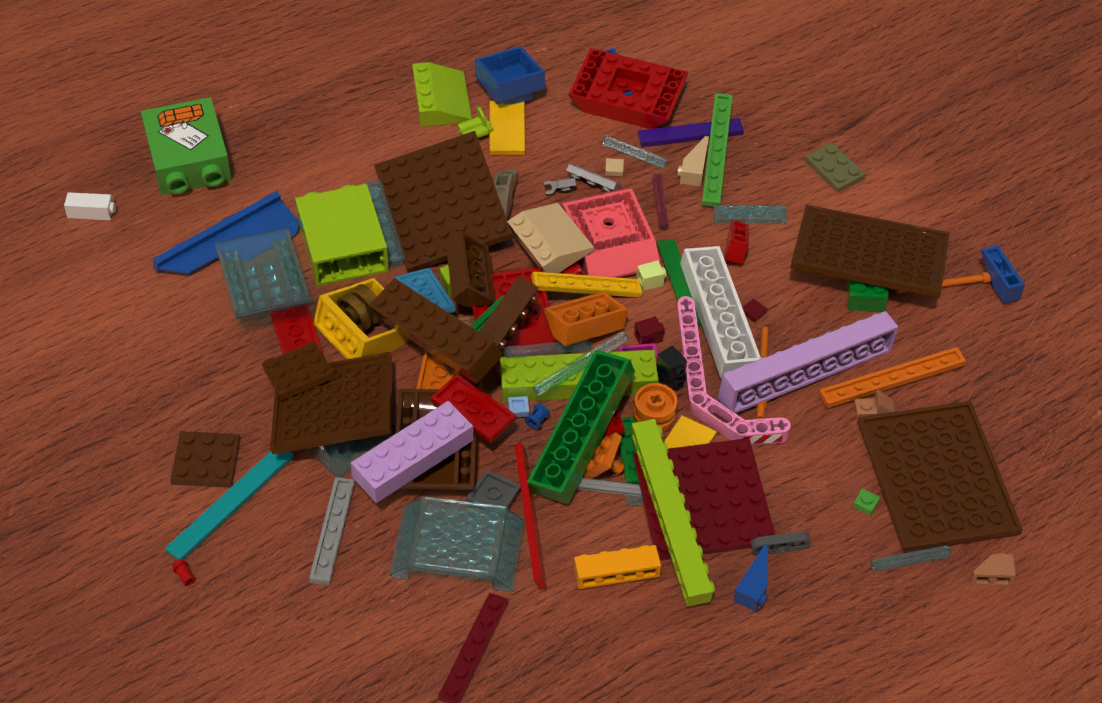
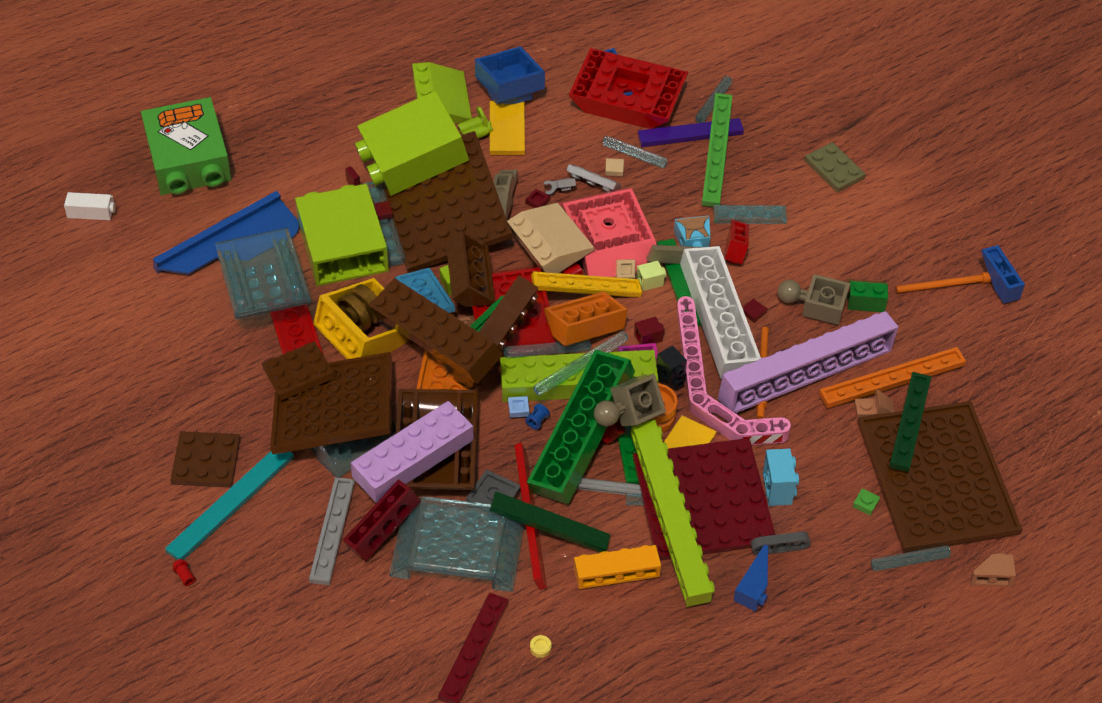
(352, 177): none -> dark red tile
(381, 520): none -> dark red brick
(383, 210): none -> dark red tile
(411, 144): none -> lime brick
(482, 411): red tile -> none
(537, 199): none -> dark red tile
(540, 646): none -> light yellow tile
(549, 522): none -> dark green tile
(604, 458): orange plate -> none
(625, 268): none -> tan tile
(634, 402): none -> dark tan brick
(660, 201): clear pink axle -> none
(666, 254): none -> dark tan tile
(693, 164): tan slope -> none
(693, 231): none -> torso
(709, 104): none -> clear light blue axle
(780, 477): none -> medium azure brick
(823, 300): none -> dark tan brick
(871, 251): reddish brown plate -> none
(910, 422): none -> dark green plate

